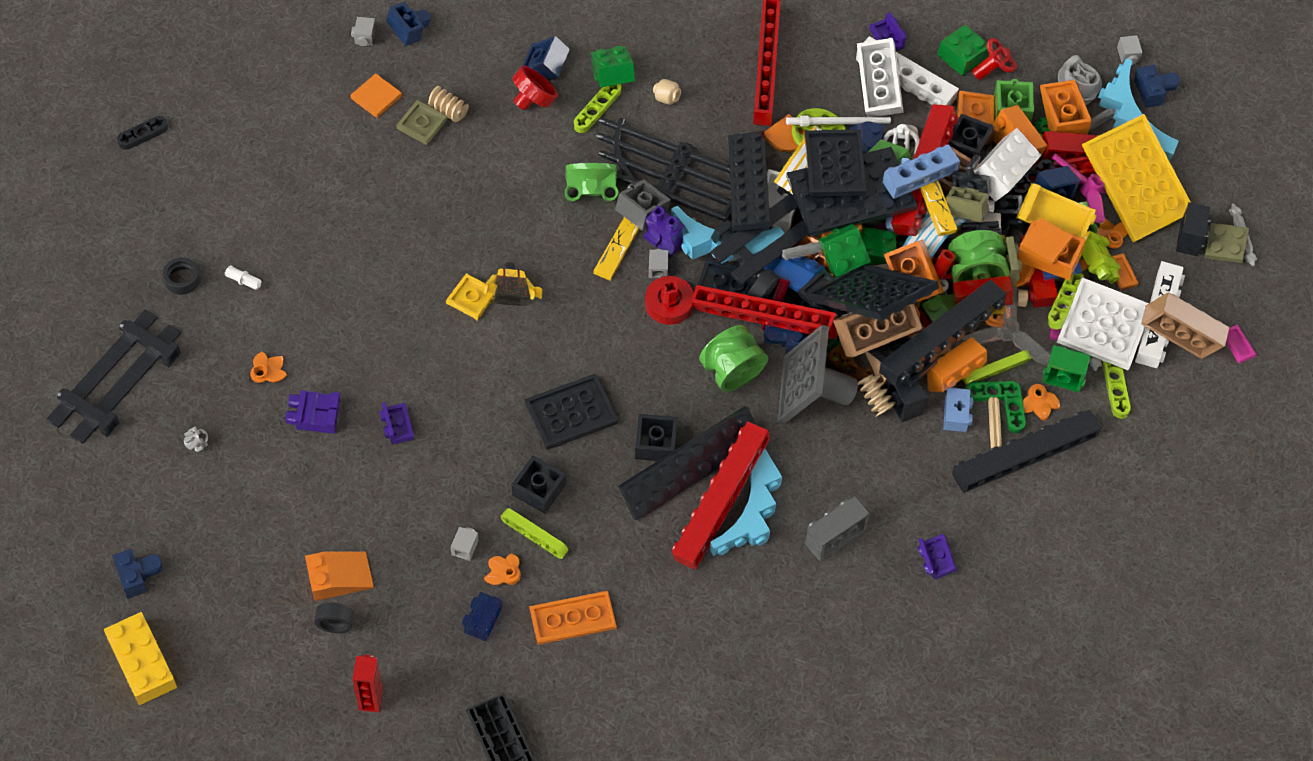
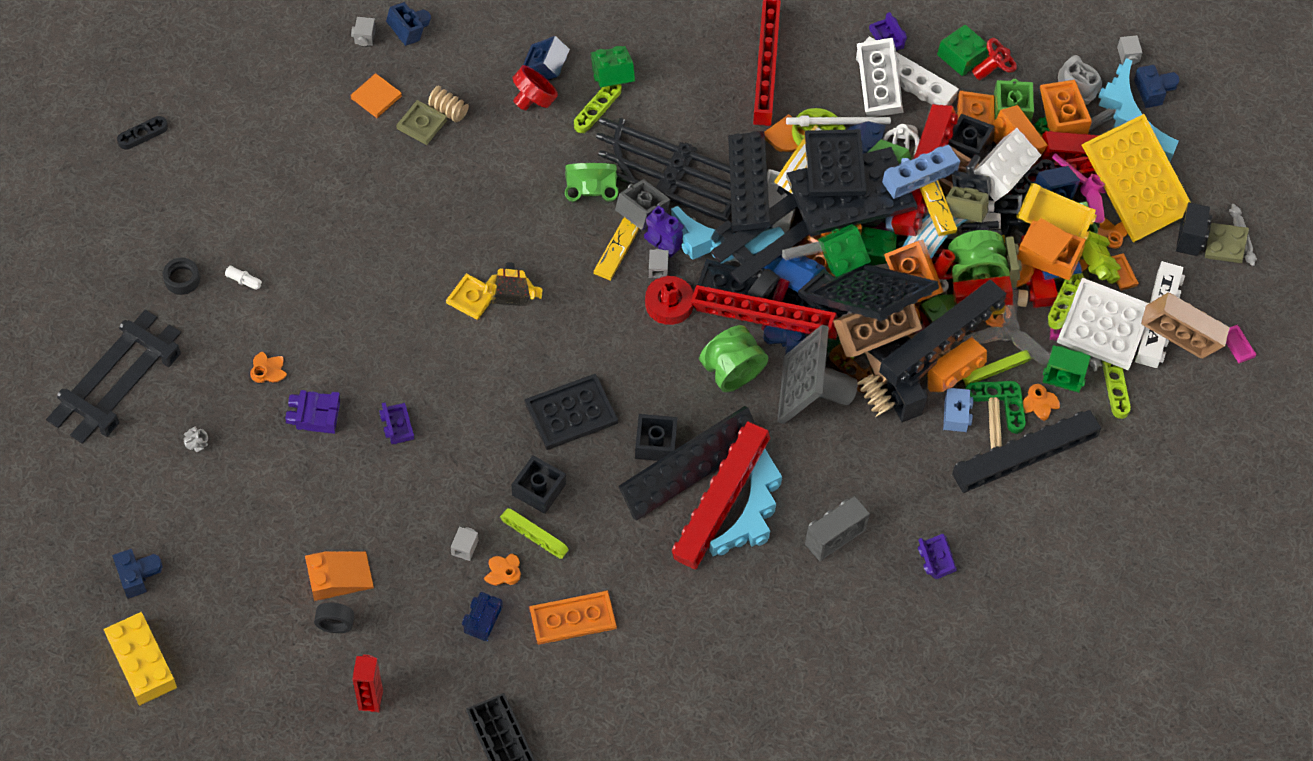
(667, 91): tan head -> none

